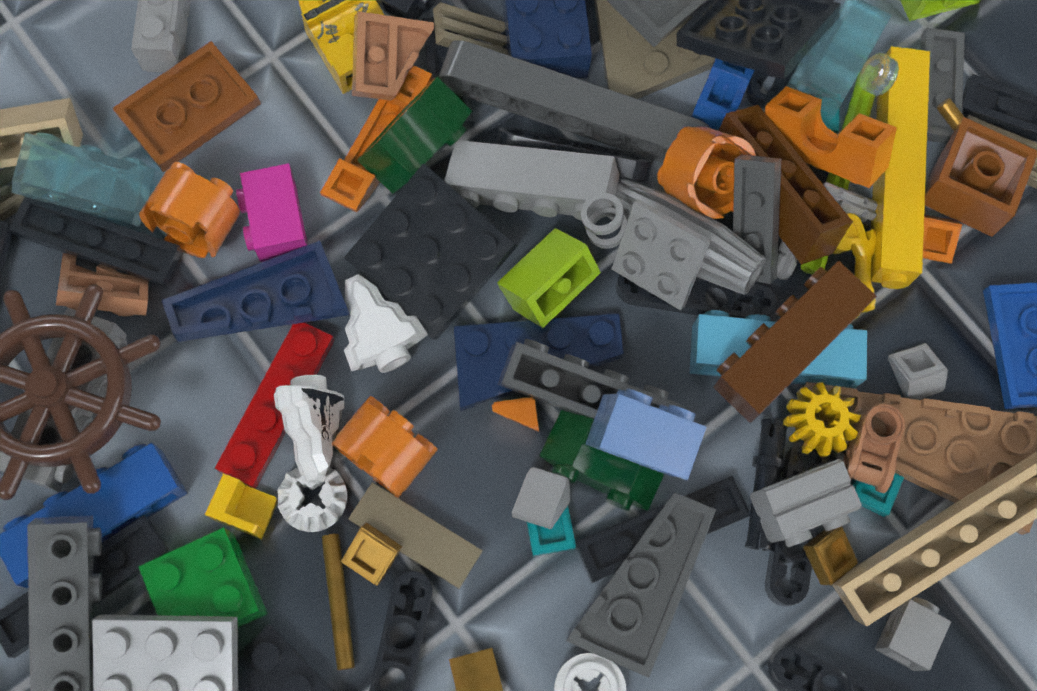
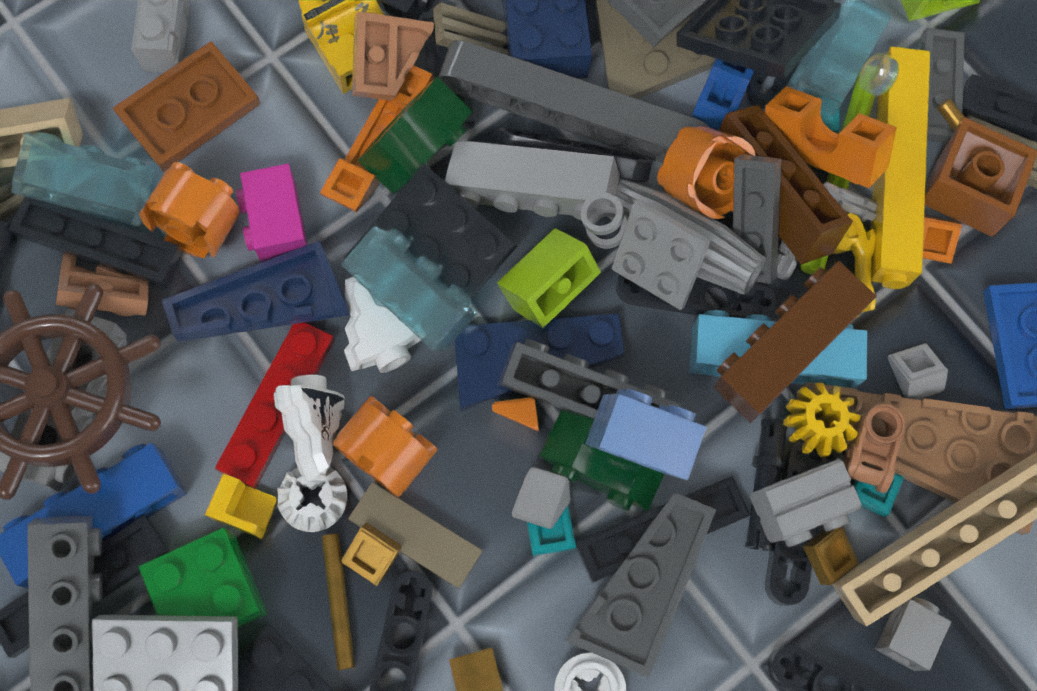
(410, 288): none -> clear light blue brick

